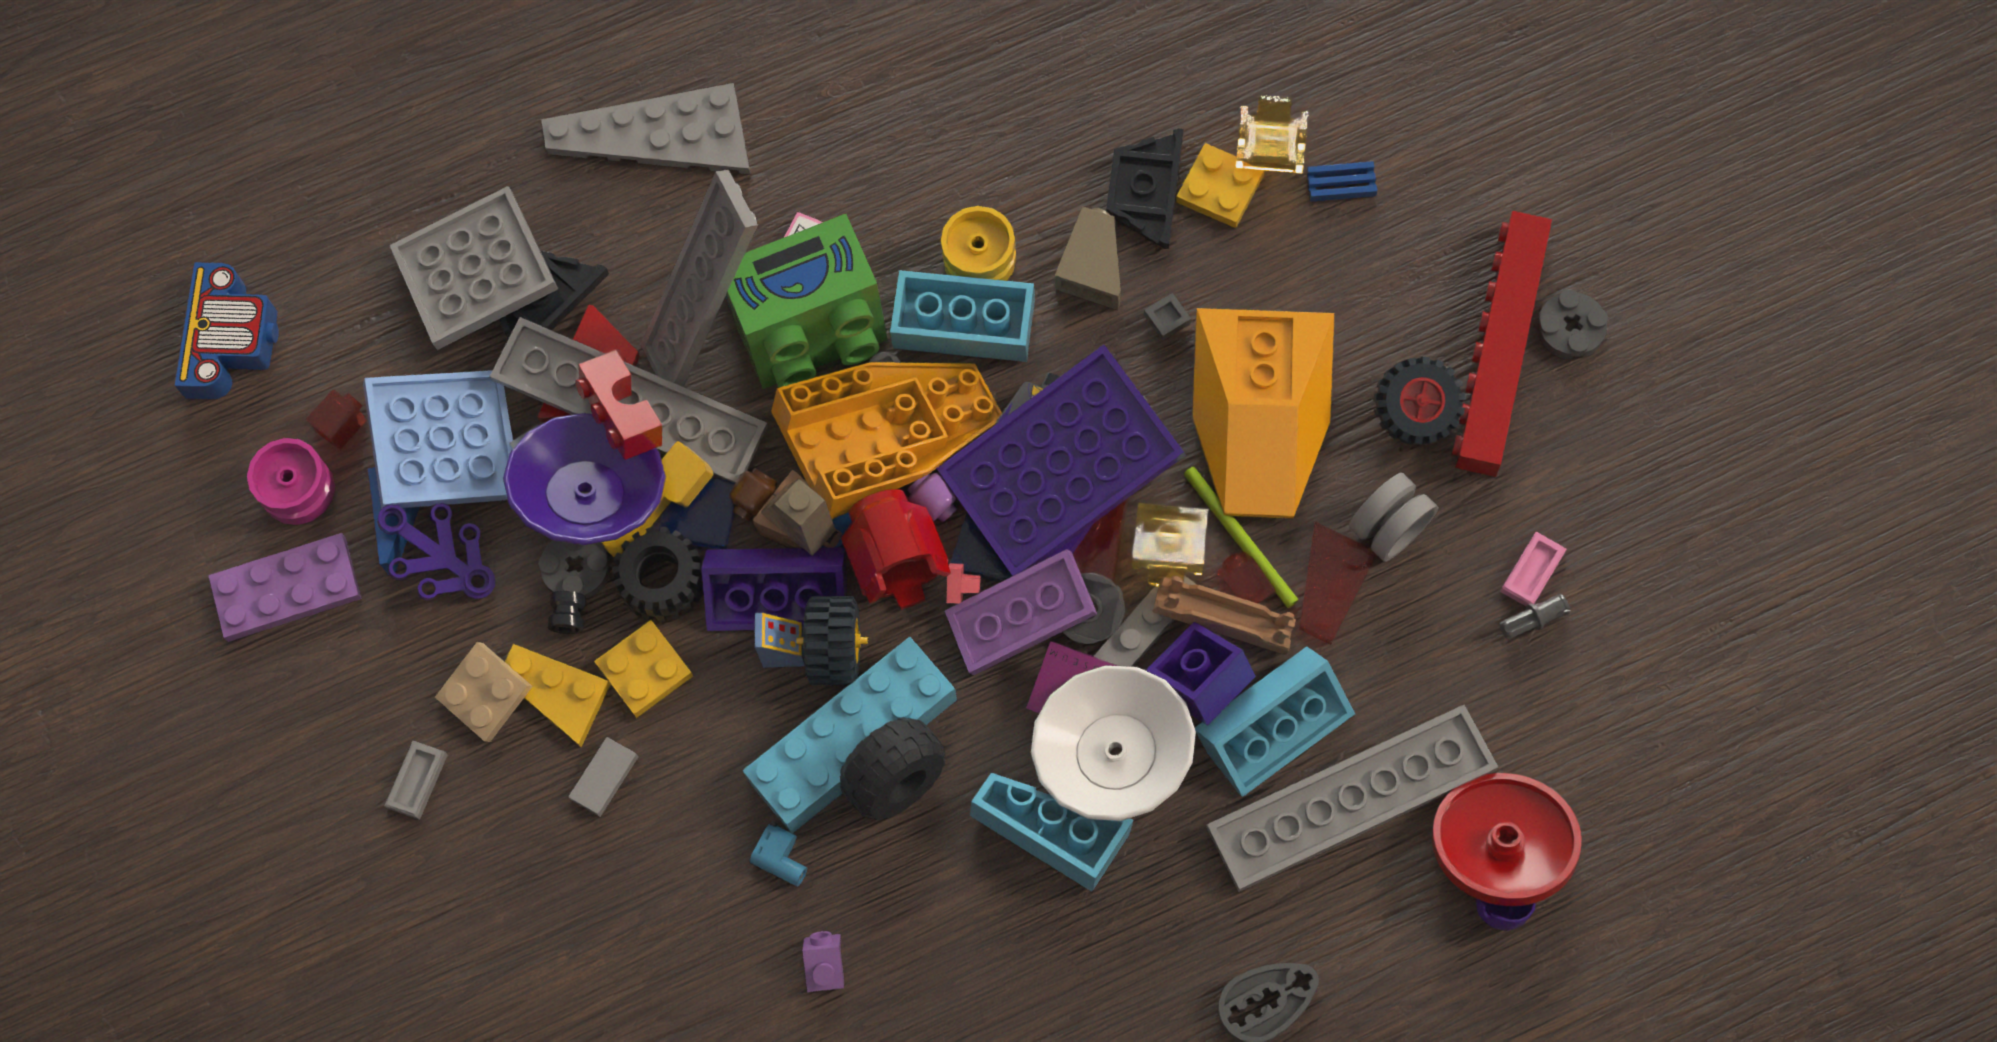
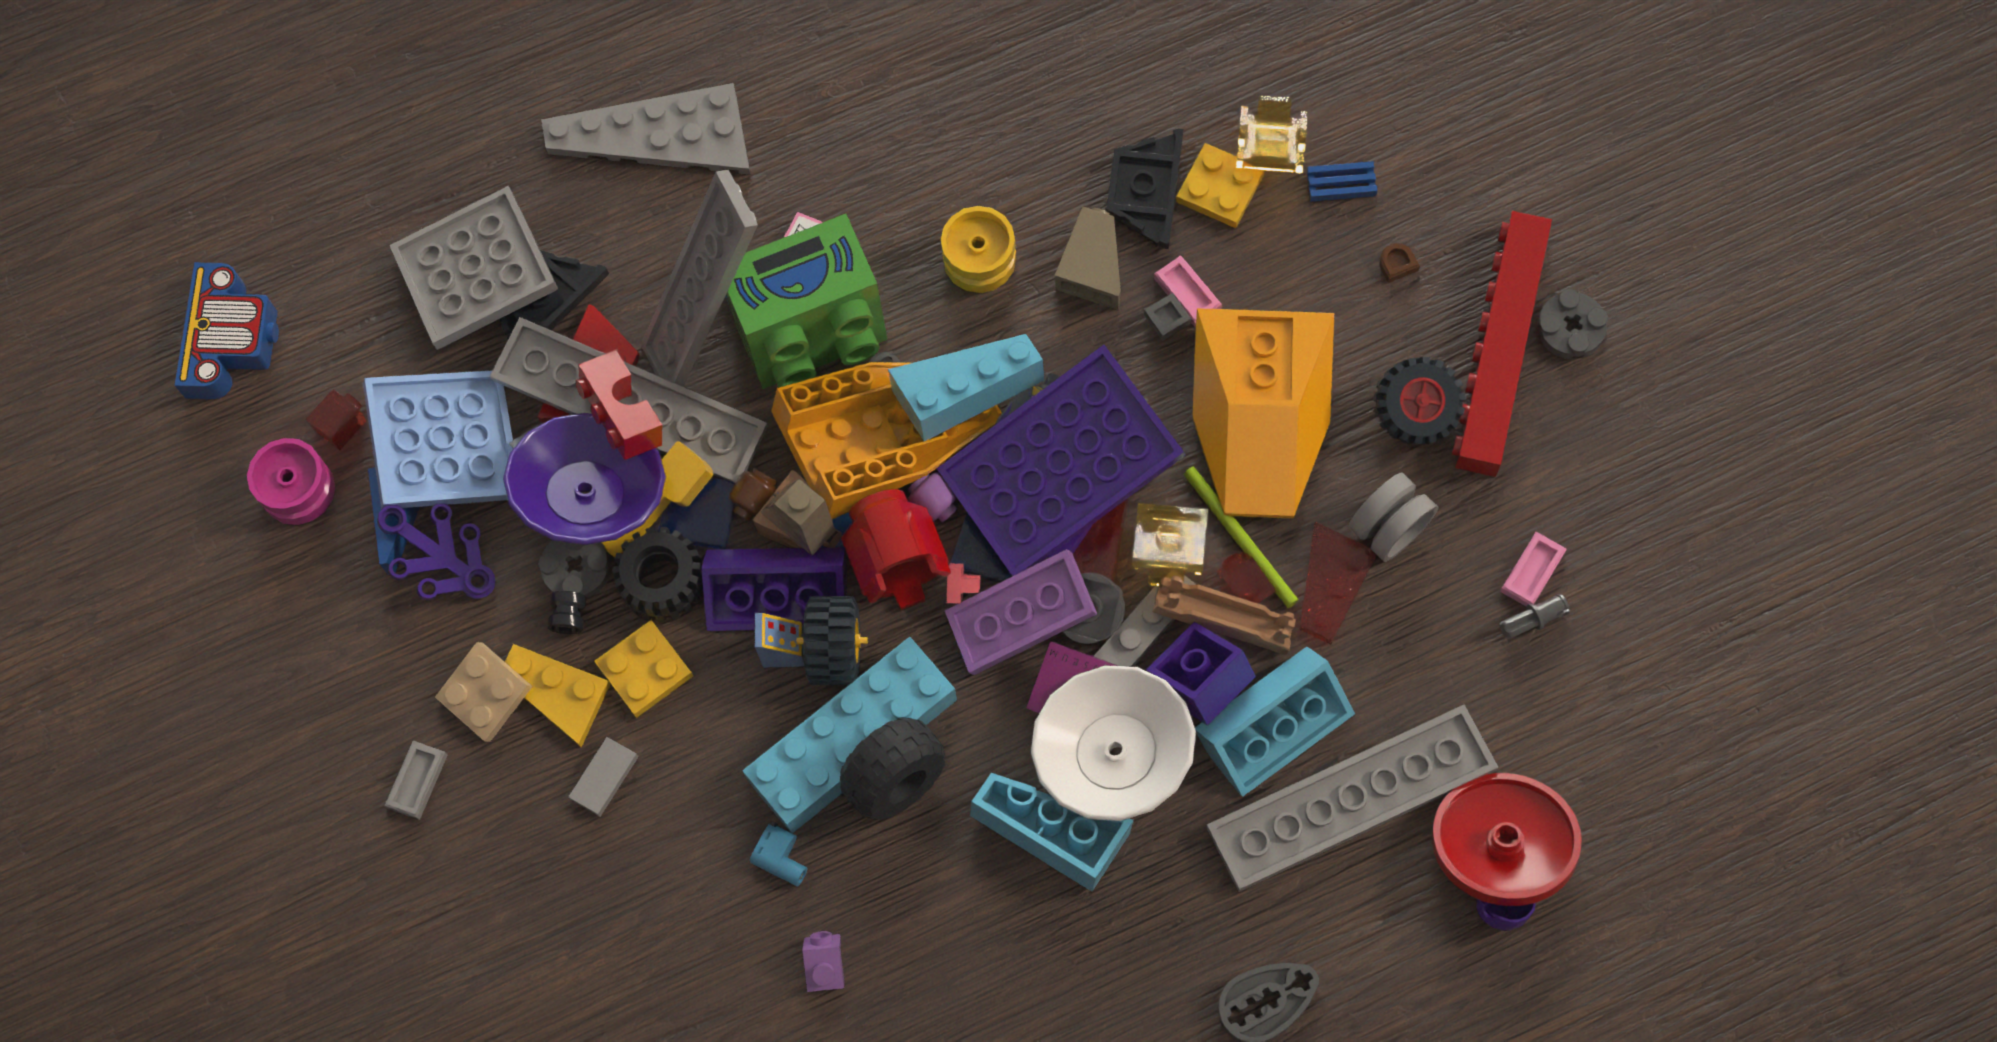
(284, 587): medium lavender plate -> none
(962, 316): medium azure brick -> none
(965, 383): none -> medium azure wedge
(1187, 287): none -> bright pink tile
(1397, 262): none -> reddish brown tile

